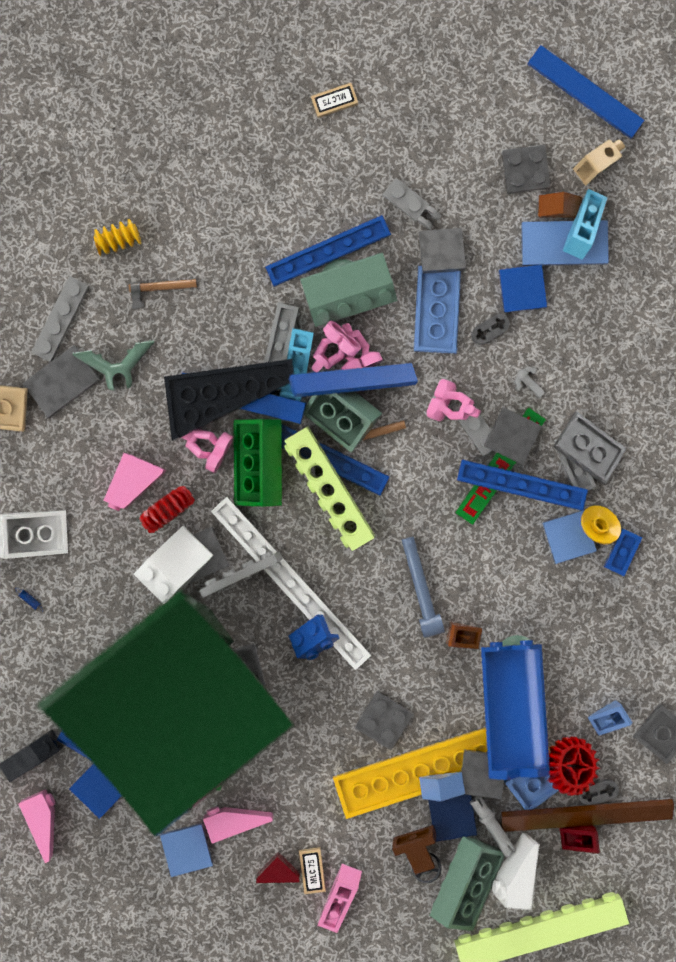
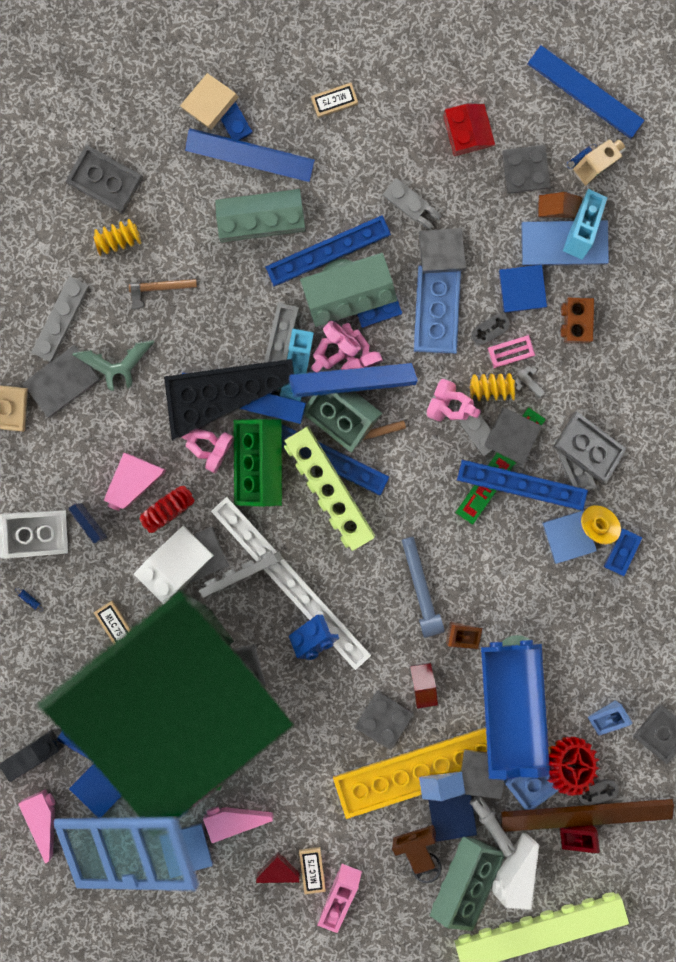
(87, 523): none -> dark blue tile
(104, 179): none -> flat silver tile
(112, 621): none -> tile
(126, 853): none -> door
(209, 101): none -> tan tile
(235, 123): none -> blue plate
(249, 155): none -> blue tile
(259, 215): none -> sand green slope
(379, 314): none -> blue plate
(424, 685): none -> slope
(468, 128): none -> red slope
(492, 386): none -> yellow piece
(493, 356): none -> bright pink tile
(580, 156): none -> blue piece
(584, 321): none -> dark orange brick

